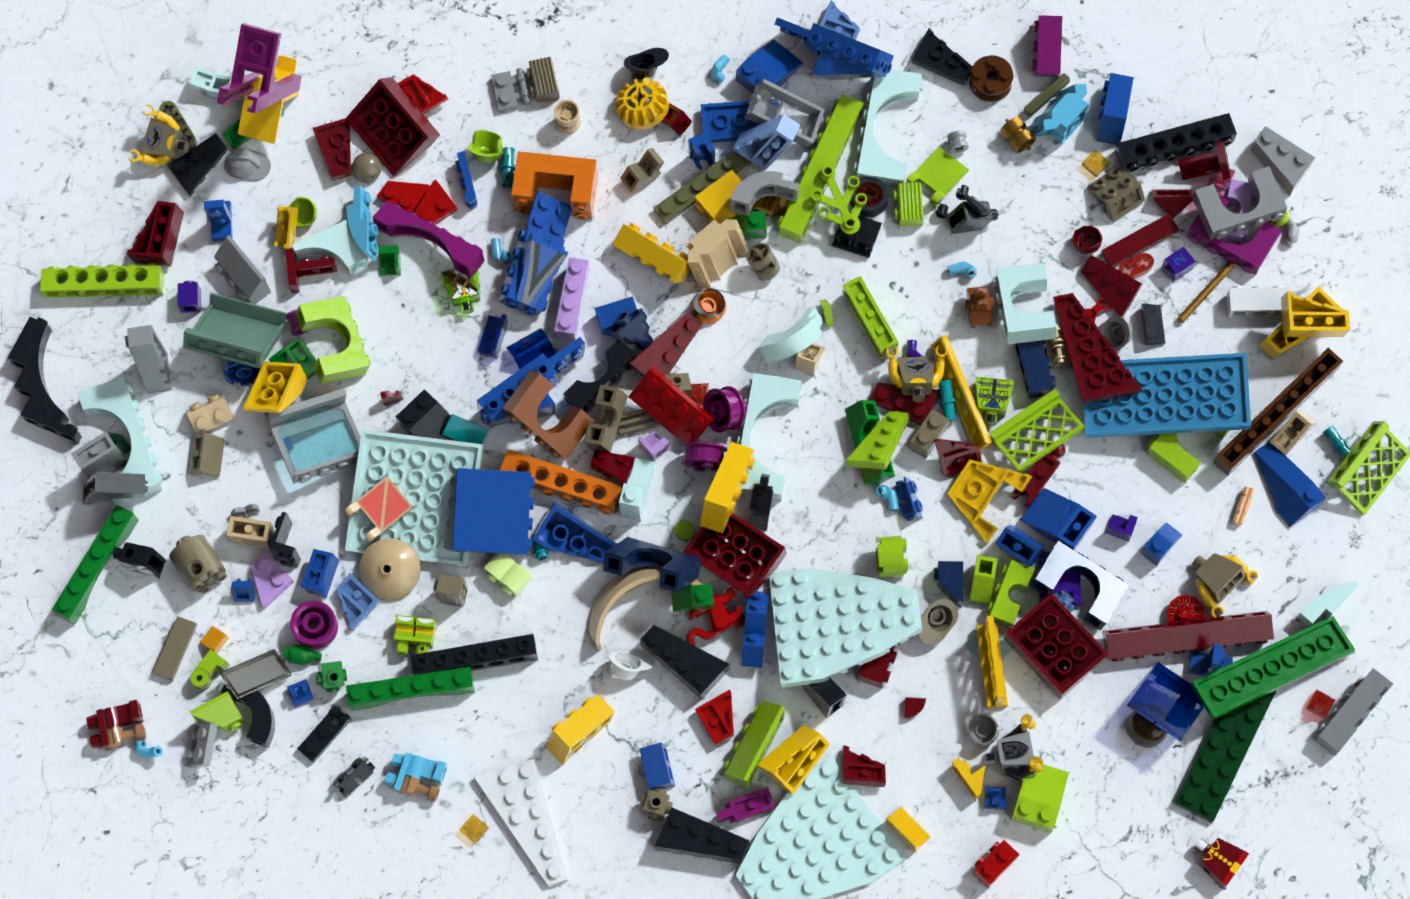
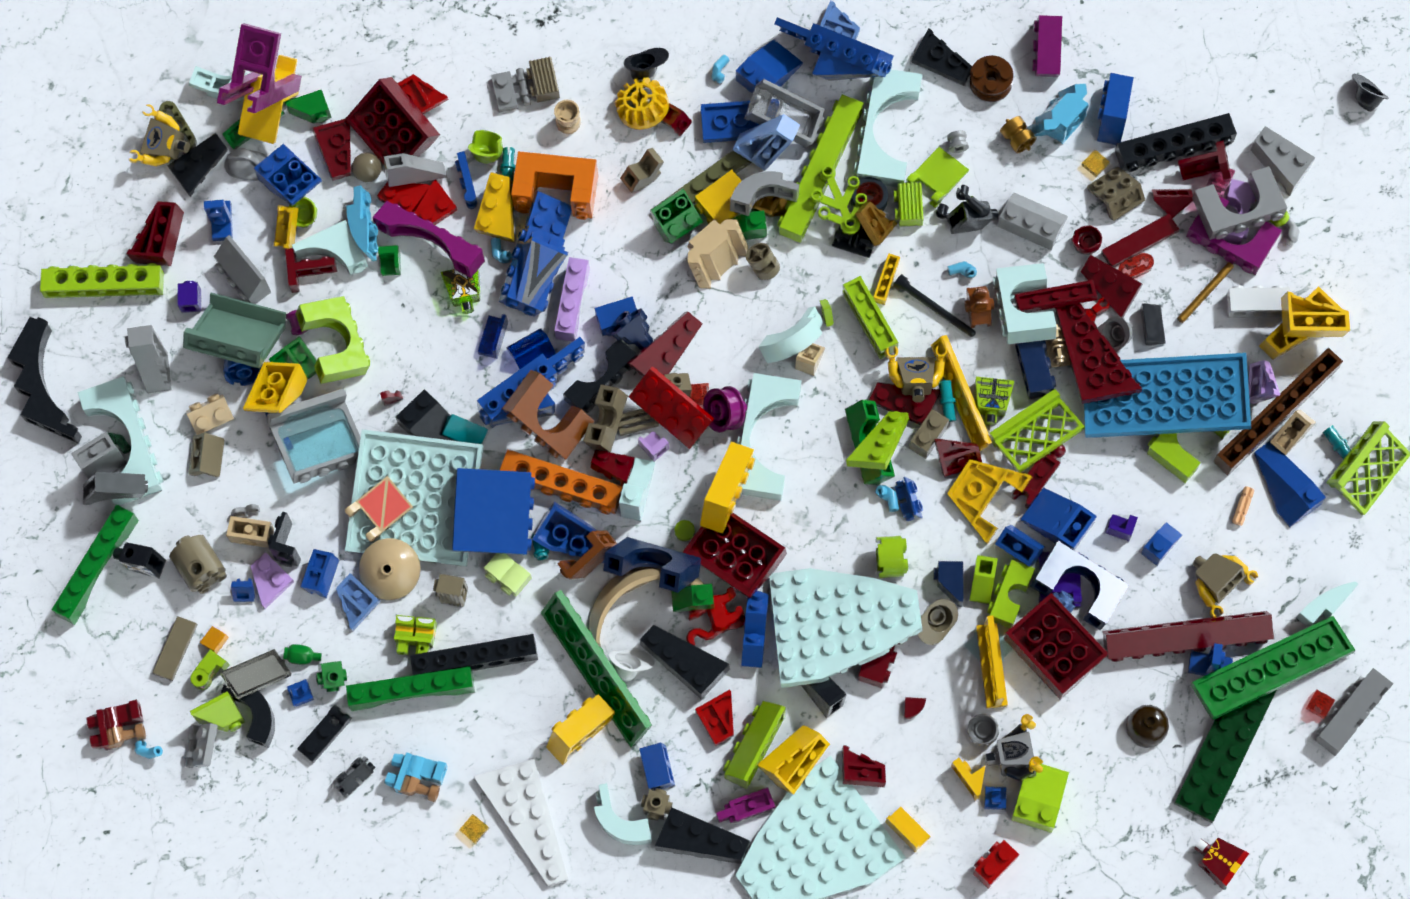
(286, 175): none -> blue slope
(309, 107): none -> green slope
(310, 612): magenta wheel -> none
(409, 169): none -> light grey slope
(496, 209): none -> yellow wedge
(589, 561): none -> dark orange panel
(596, 667): none -> green plate
(624, 831): none -> light aqua arch
(653, 253): yellow wedge -> none
(675, 216): none -> green slope
(701, 149): blue hinge -> none
(703, 456): magenta wheel -> none
(708, 306): orange piece -> none
(761, 503): black hinge -> none
(874, 222): none -> pearl gold wing
(886, 278): none -> yellow piece
(903, 284): none -> black piece
(911, 349): dark purple arm -> none
(1032, 221): none -> light grey slope
(1046, 94): olive axle -> none
(1056, 296): none -> dark red tile
(1167, 701): clear blue piece -> none
(1178, 264): dark purple brick -> none
(1184, 608): red wheel -> none
(1262, 382): none -> lavender wing
(1367, 93): none -> black piece

